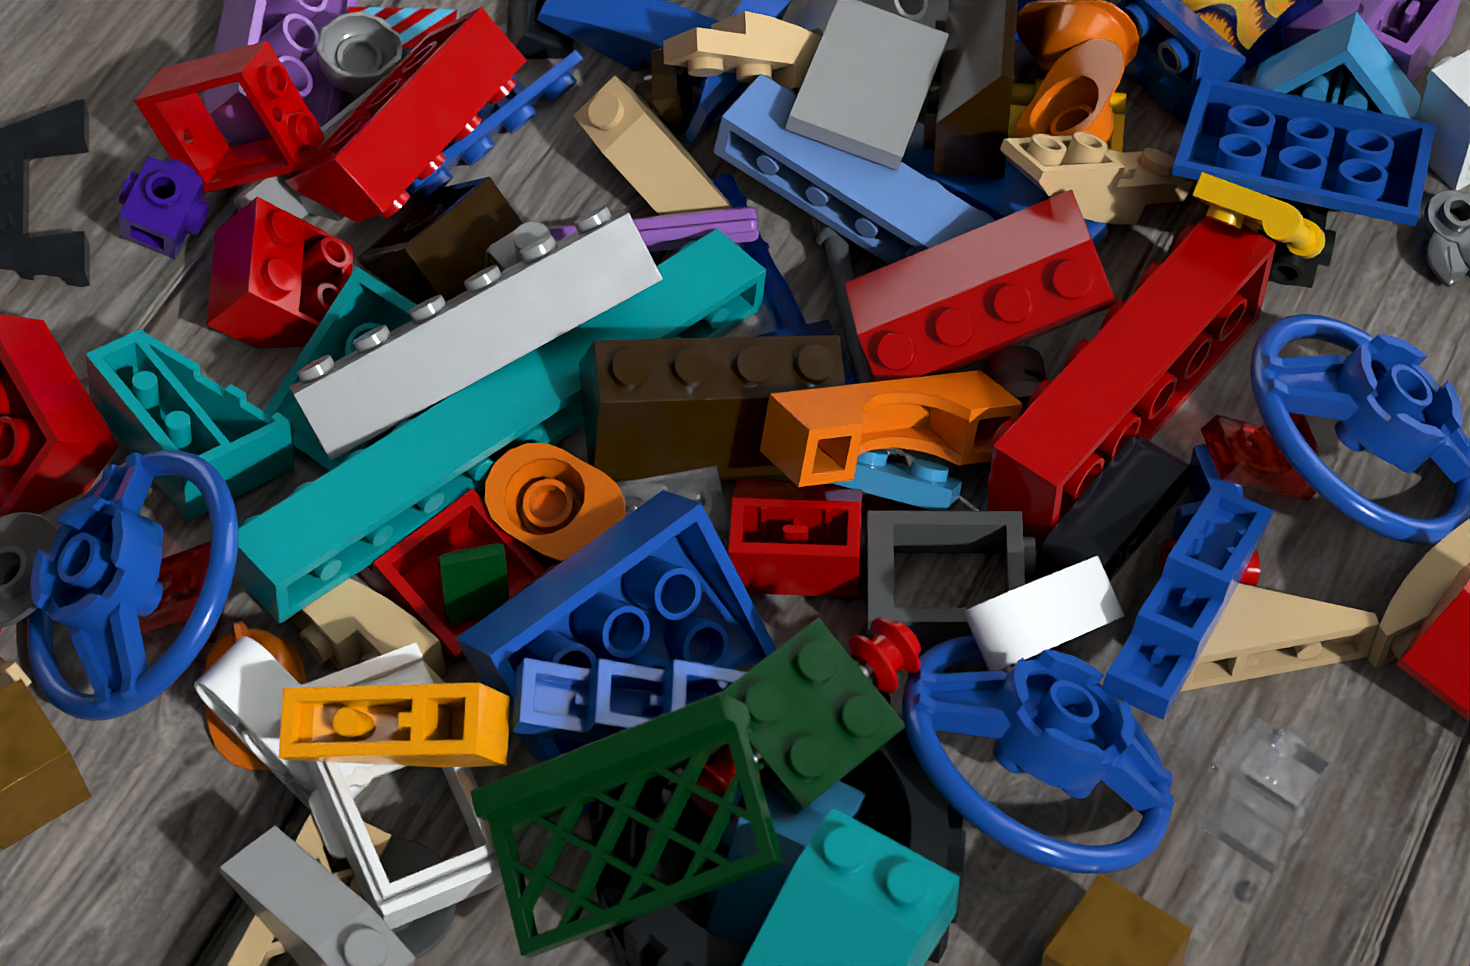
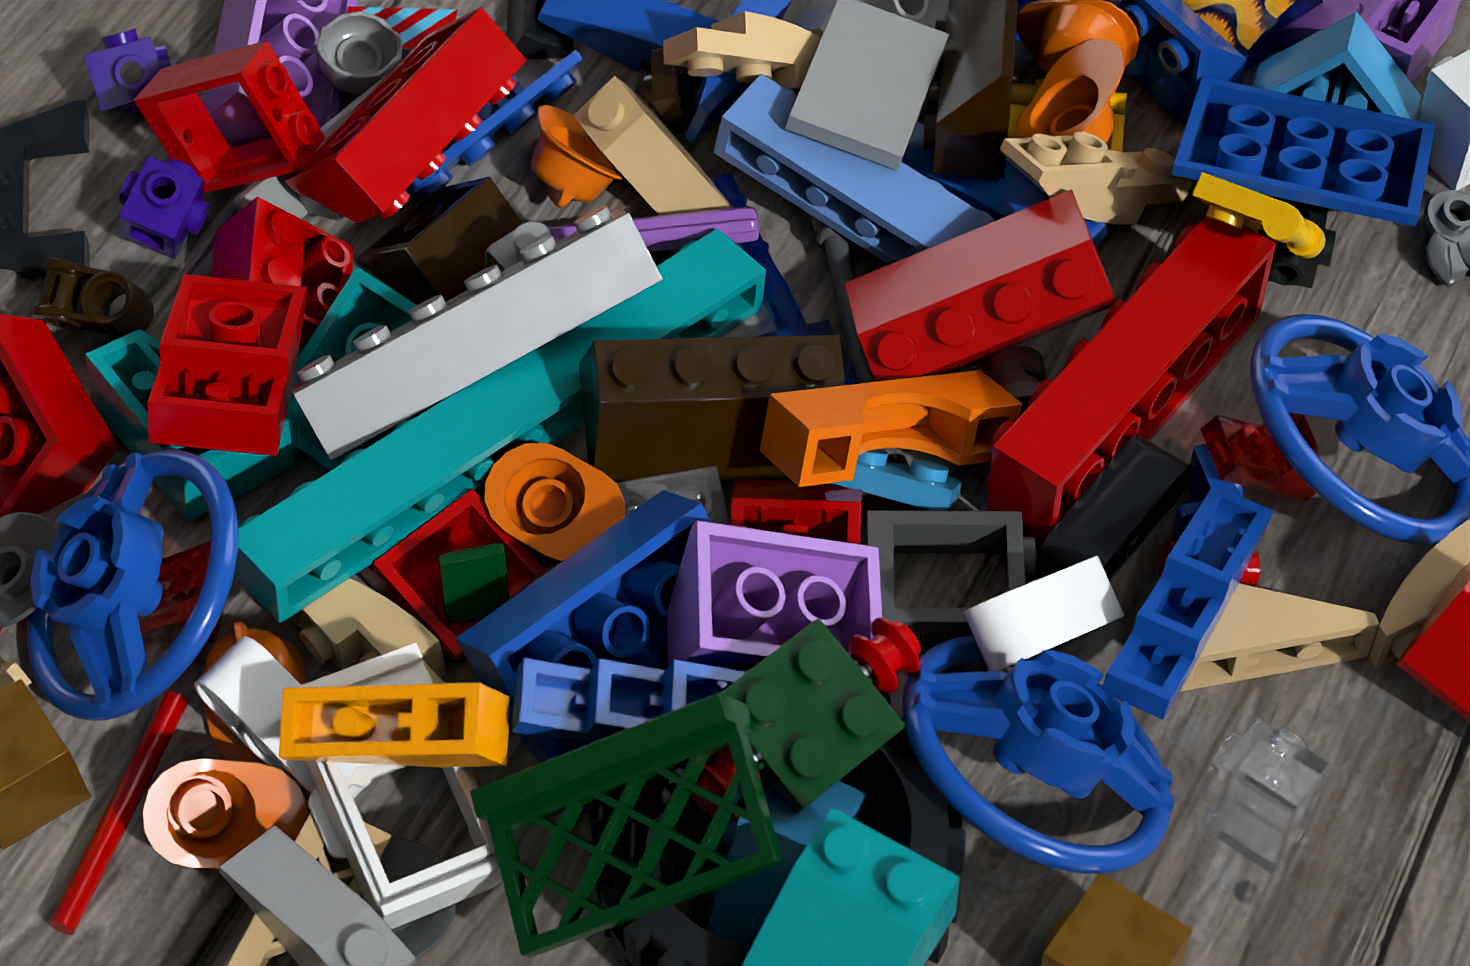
(82, 297): none -> dark brown piece
(106, 64): none -> dark purple brick
(118, 813): none -> red bar
(217, 807): none -> orange piece
(227, 365): none -> red slope
(569, 159): none -> orange piece
(756, 589): none -> medium lavender slope

